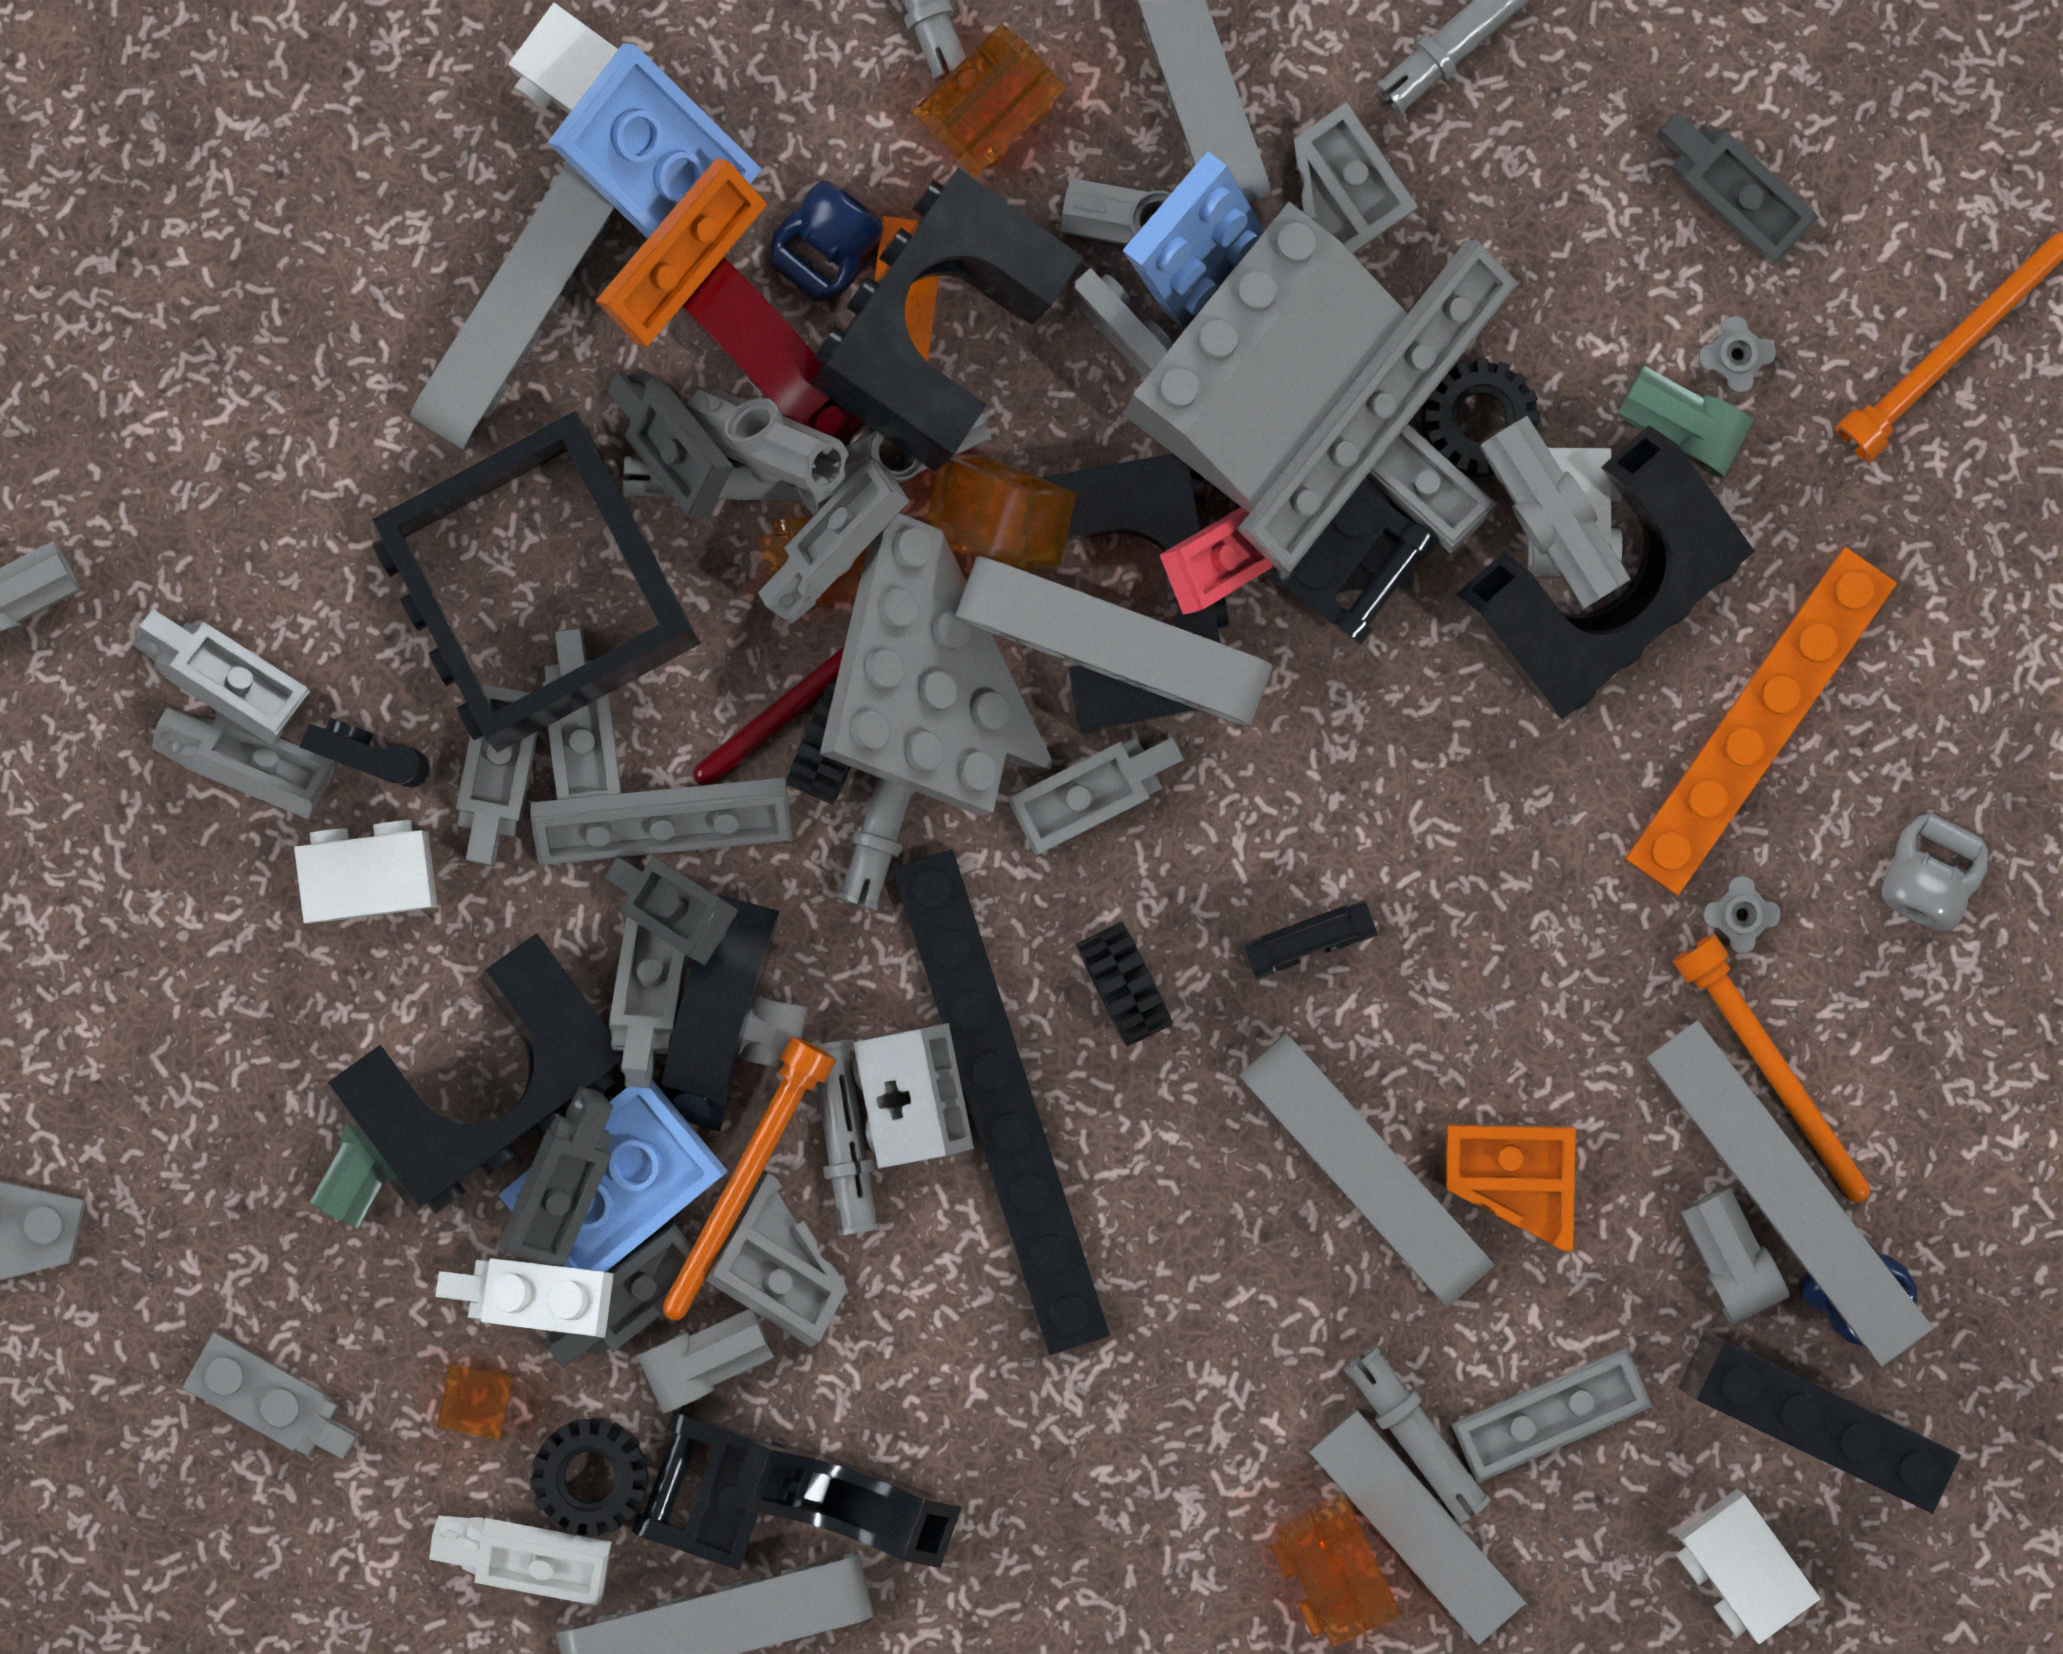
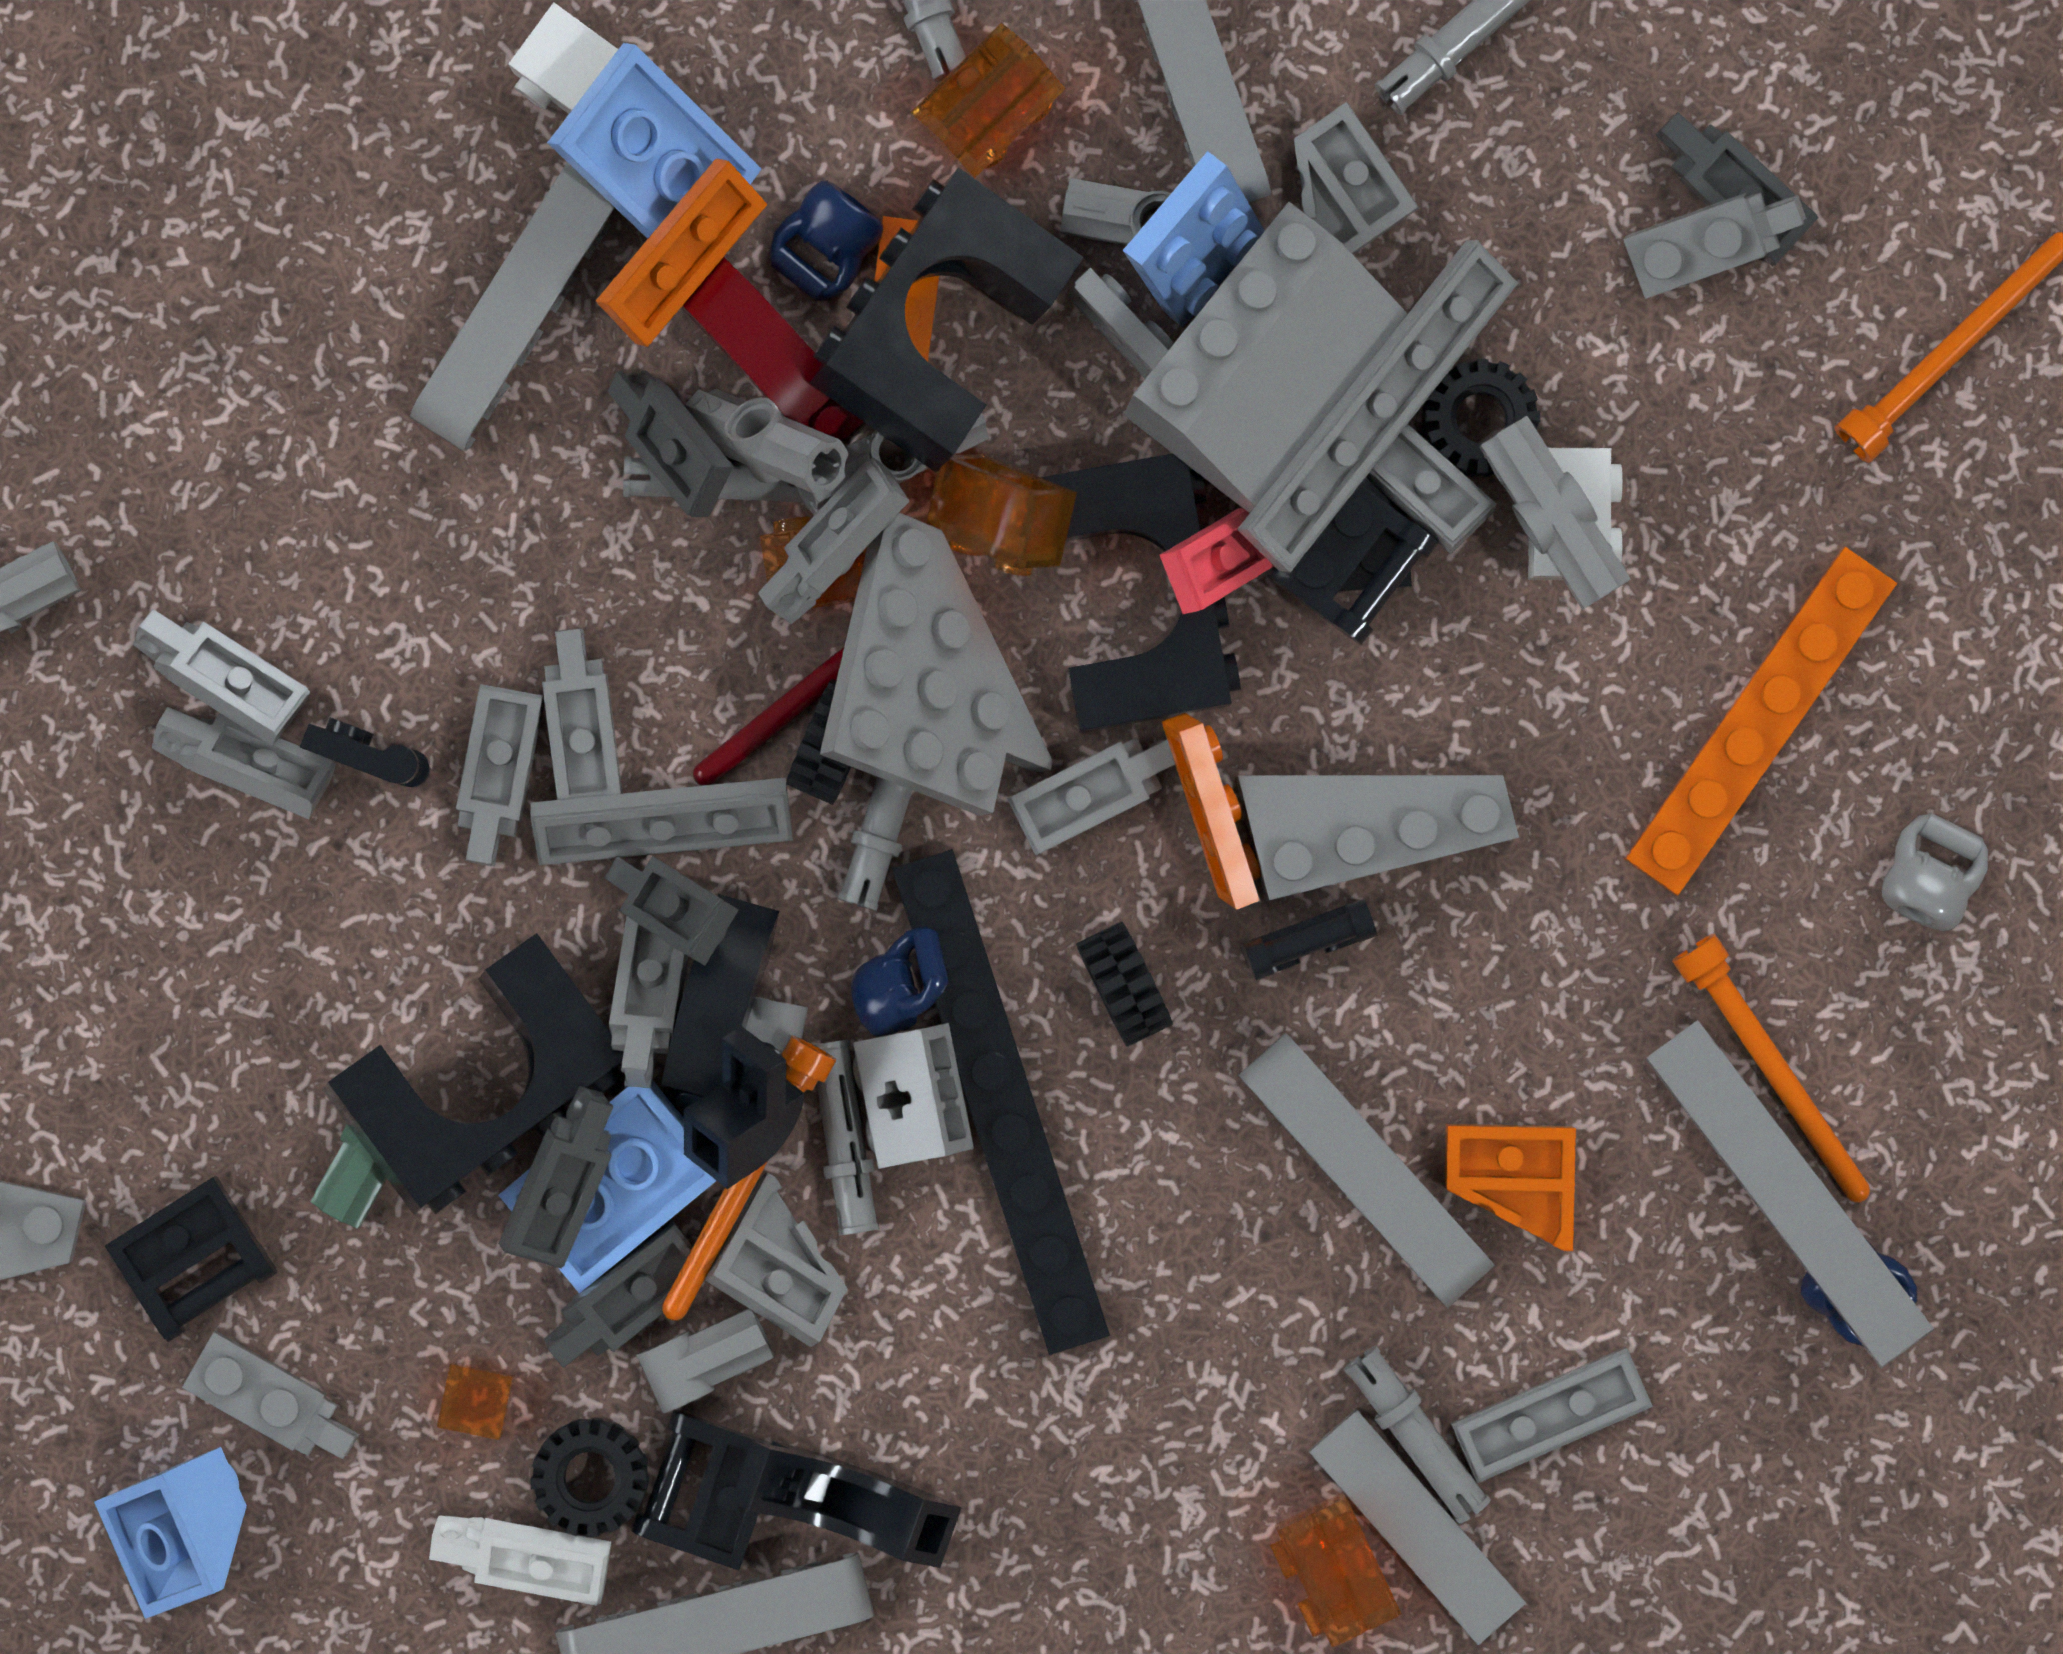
(176, 1531): none -> light blue slope
(181, 1239): none -> black plate
(365, 874): white brick -> none
(533, 1296): white hinge -> none
(582, 685): black window -> none
(746, 1116): none -> black brick
(885, 986): none -> dark blue piece
(1113, 641): light grey beam -> none
(1213, 809): none -> orange plate
(1355, 826): none -> light grey wedge
(1686, 553): black arch -> none
(1700, 426): sand green piece -> none
(1709, 240): none -> light grey hinge
(1719, 358): light grey plate -> none
(1723, 914): light grey plate -> none
(1735, 1261): light grey piece -> none
(1747, 1568): white brick -> none
(1819, 1422): black arch -> none

